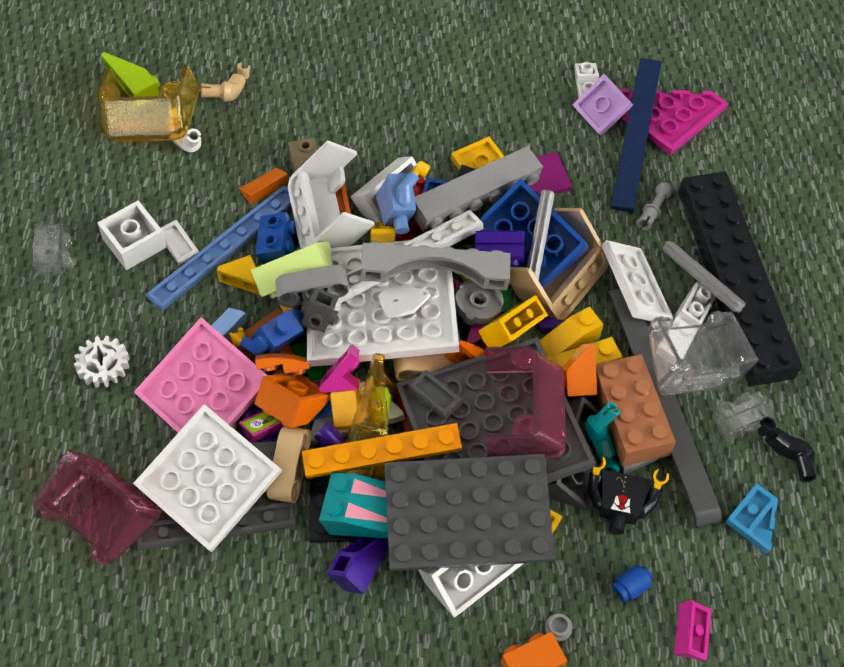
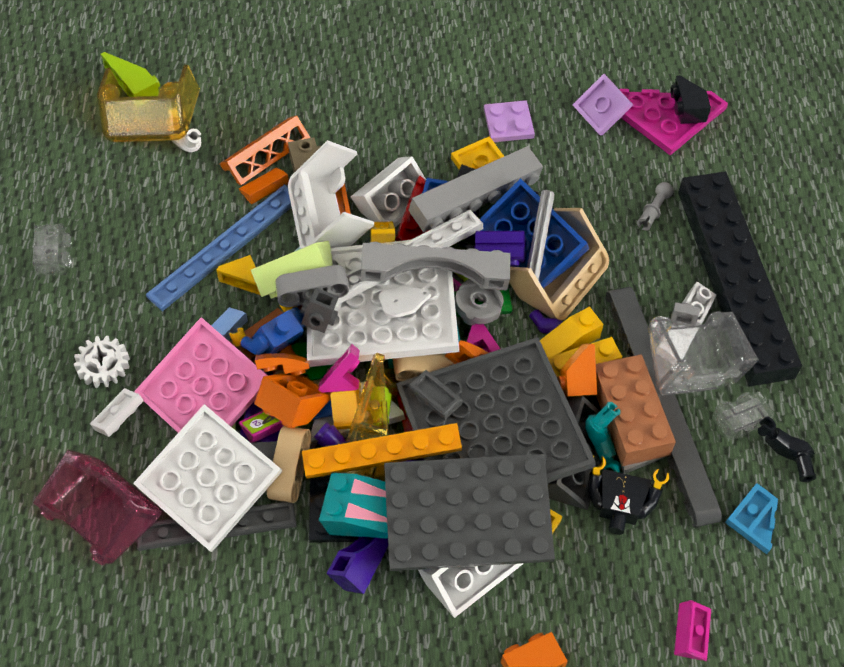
(116, 412): none -> white plate
(132, 235): white brick -> none
(178, 242): white tile -> none
(227, 90): tan arm -> none
(257, 145): none -> orange fence
(275, 237): blue brick -> none
(397, 197): medium blue torso -> none
(509, 121): none -> lavender plate
(513, 323): yellow brick -> none
(546, 428): clear pink windscreen -> none
(553, 175): magenta tile -> none
(560, 626): light grey plate -> none
(586, 75): white slope -> none
(632, 583): blue brick -> none
(636, 135): dark blue tile -> none
(636, 281): white tile -> none
(685, 314): none -> light grey plate
(690, 101): none -> black slope
(703, 276): light grey axle -> none

